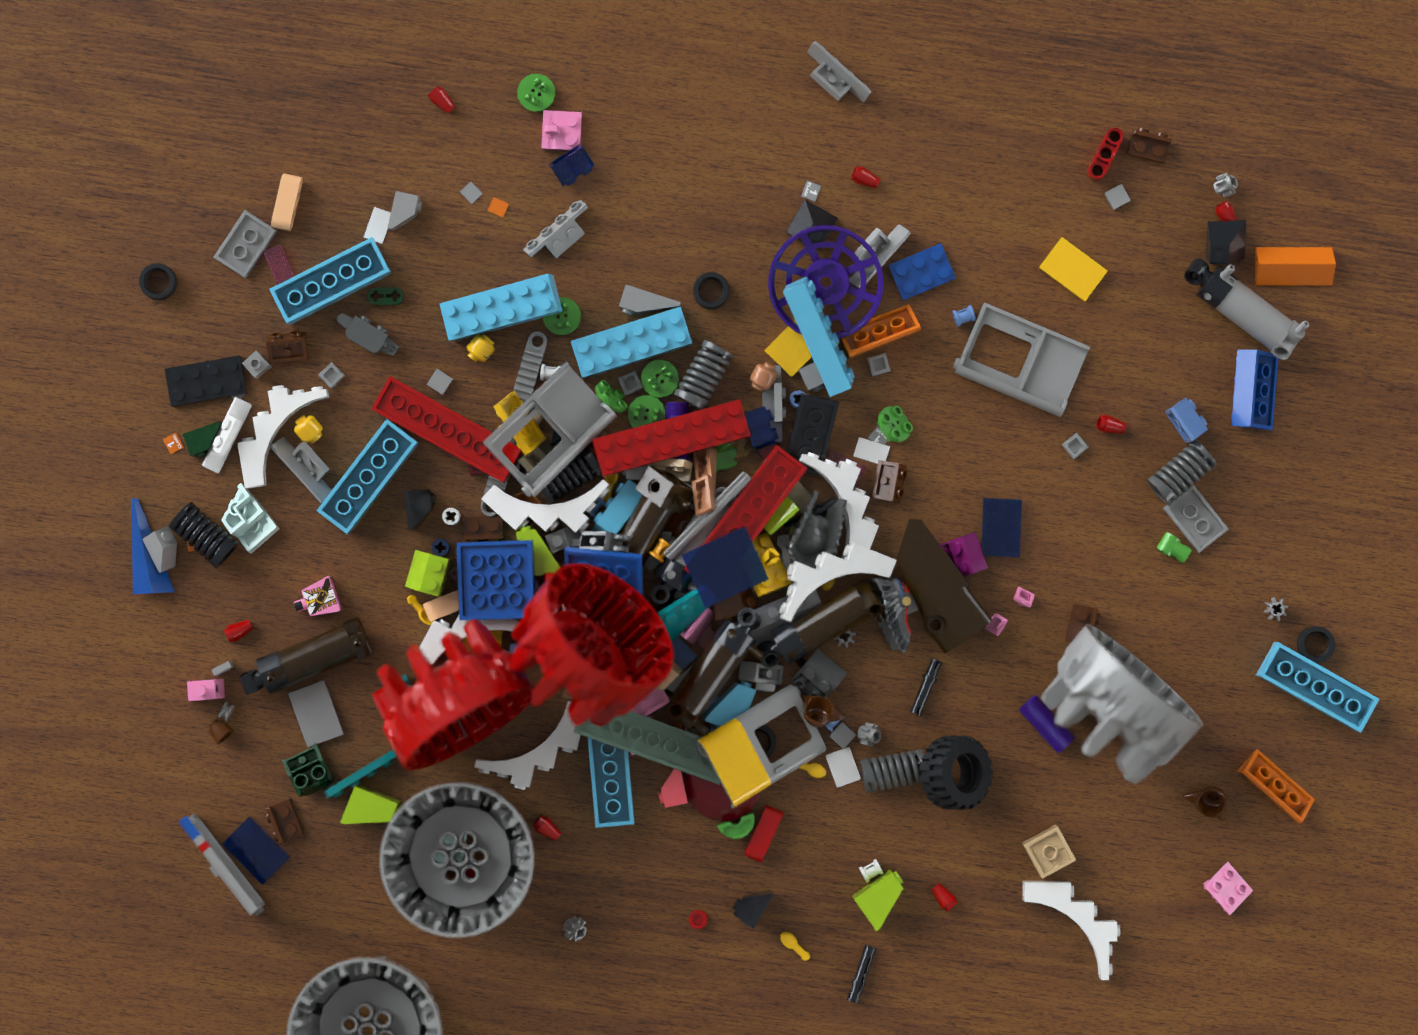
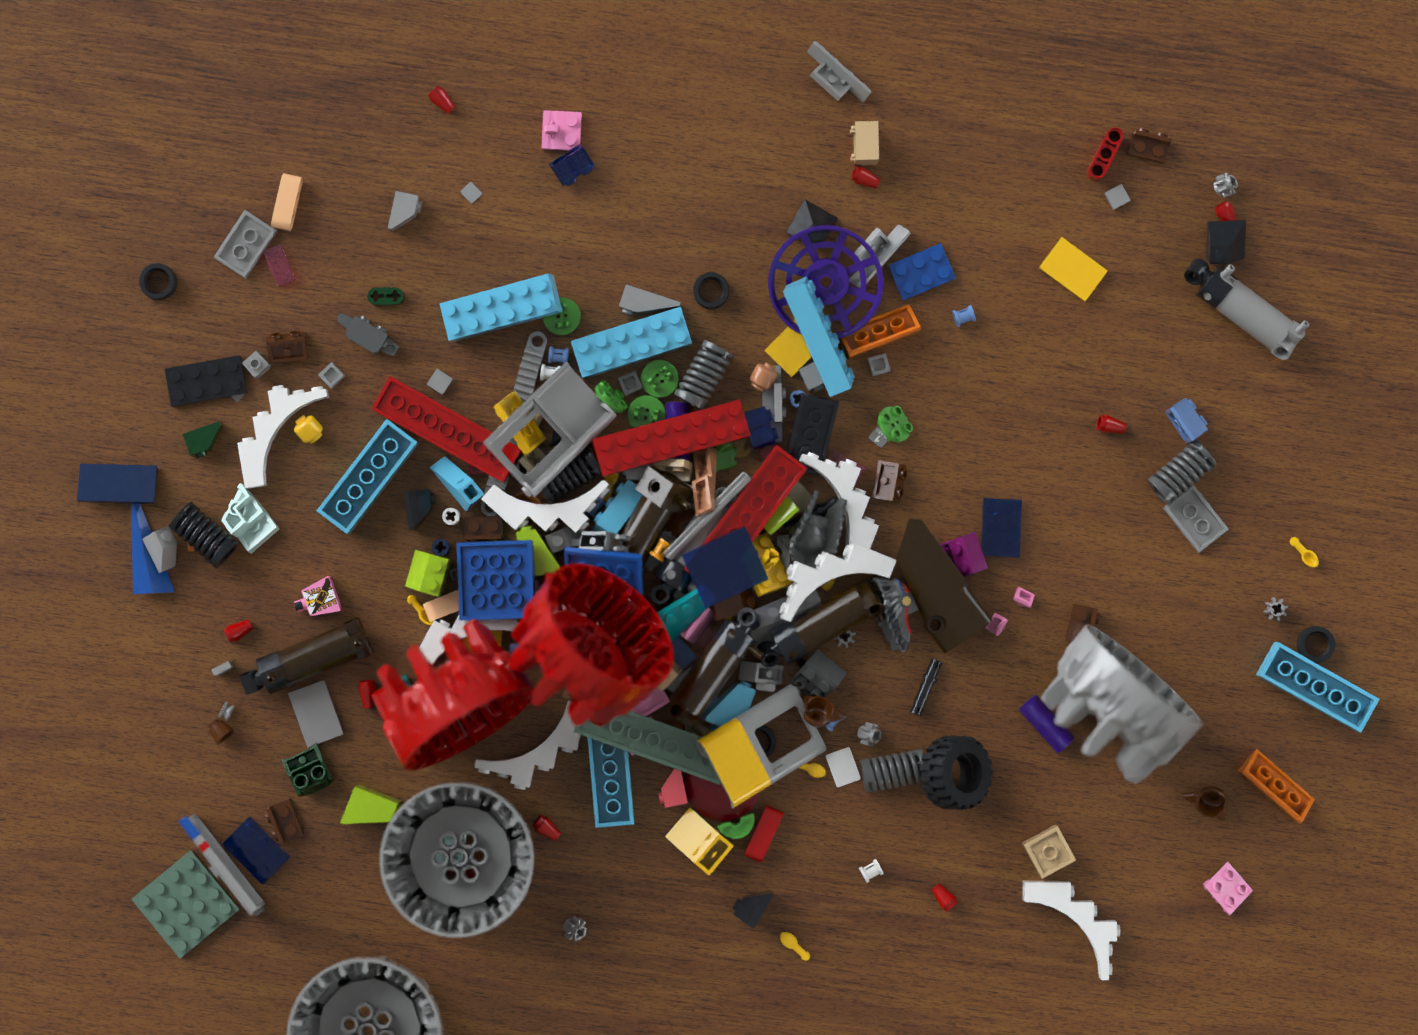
(117, 483): none -> dark blue tile
(173, 443): orange sticker -> none
(185, 904): none -> sand green plate
(205, 689): bright pink torso -> none
(226, 435): white bracket -> none
(305, 466): light grey bracket -> none
(330, 281): medium azure brick -> none
(353, 779): teal wing -> none
(366, 689): none -> red cone
(378, 225): white sticker -> none
(457, 483): none -> medium azure slope
(480, 348): yellow head -> none
(498, 207): orange sticker -> none
(531, 100): bright green plate -> none
(558, 355): none -> medium blue bush
(560, 234): light grey bracket -> none
(698, 919): red tile -> none
(699, 841): none -> yellow slope
(811, 191): light grey sticker -> none
(842, 735): light grey tile -> none
(861, 974): black pin -> none
(865, 143): none -> tan container
(871, 450): white sticker -> none
(879, 897): lime slope -> none
(1048, 369): light grey piece -> none
(1075, 446): light grey tile -> none
(1171, 546): bright green piece -> none
(1254, 390): blue slope -> none
(1294, 266): orange slope -> none
(1308, 556): none -> yellow piece

